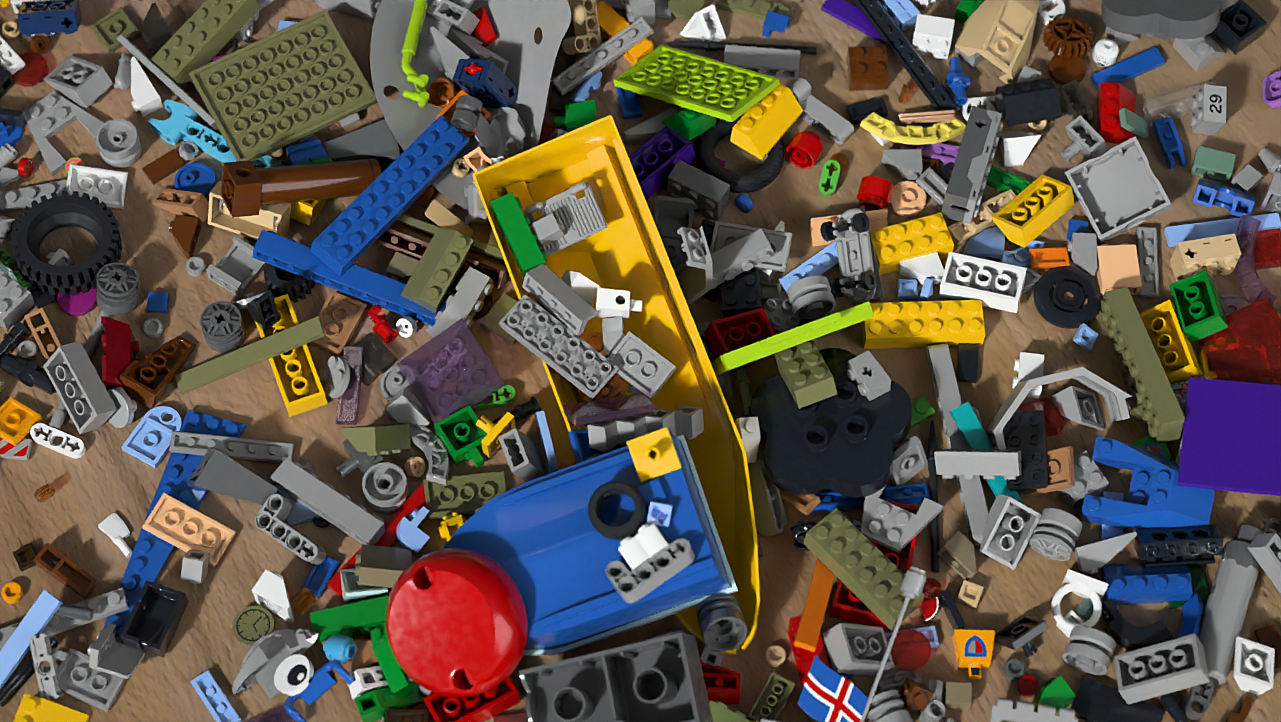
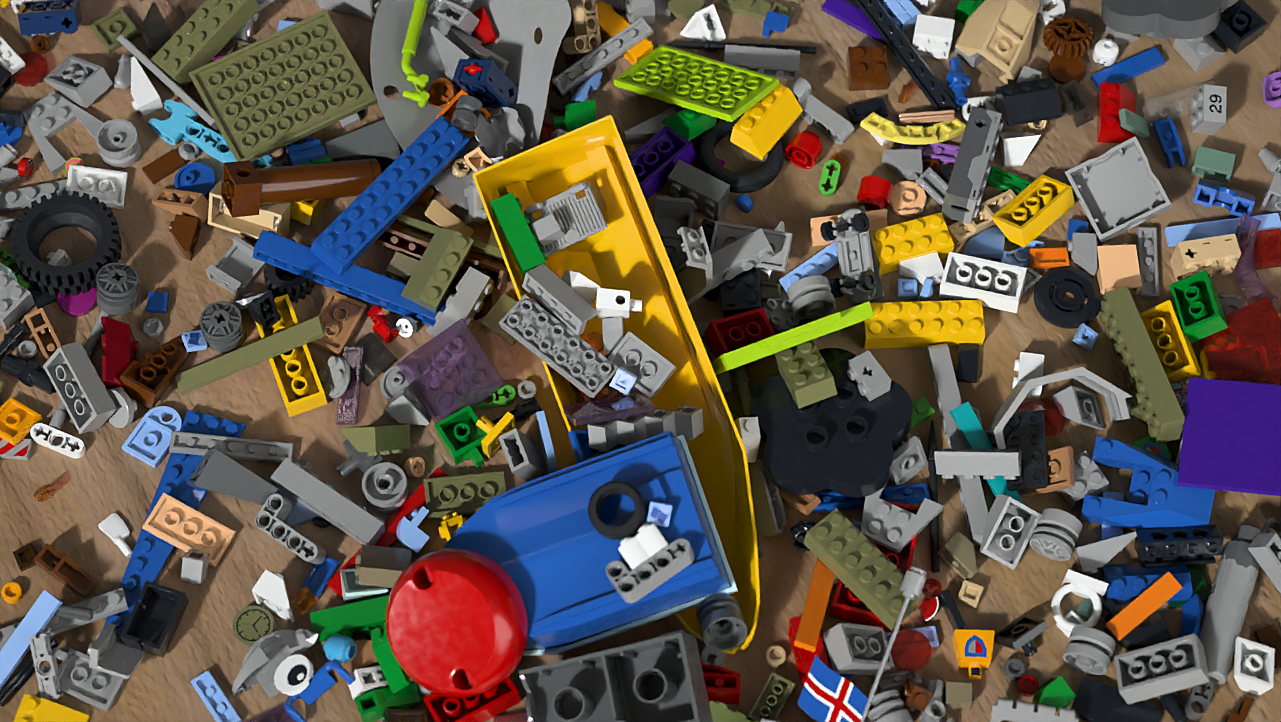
(8, 26): tan plate -> none
(194, 341): none -> light blue tile
(195, 266): light grey tile -> none
(434, 451): light grey tile -> none
(526, 390): none -> light grey tile
(623, 381): none -> light blue tile
(629, 104): blue tile -> none
(654, 454): yellow tile -> none
(1084, 140): light grey brick -> none
(1143, 606): none -> orange tile
(1247, 179): light grey brick -> none

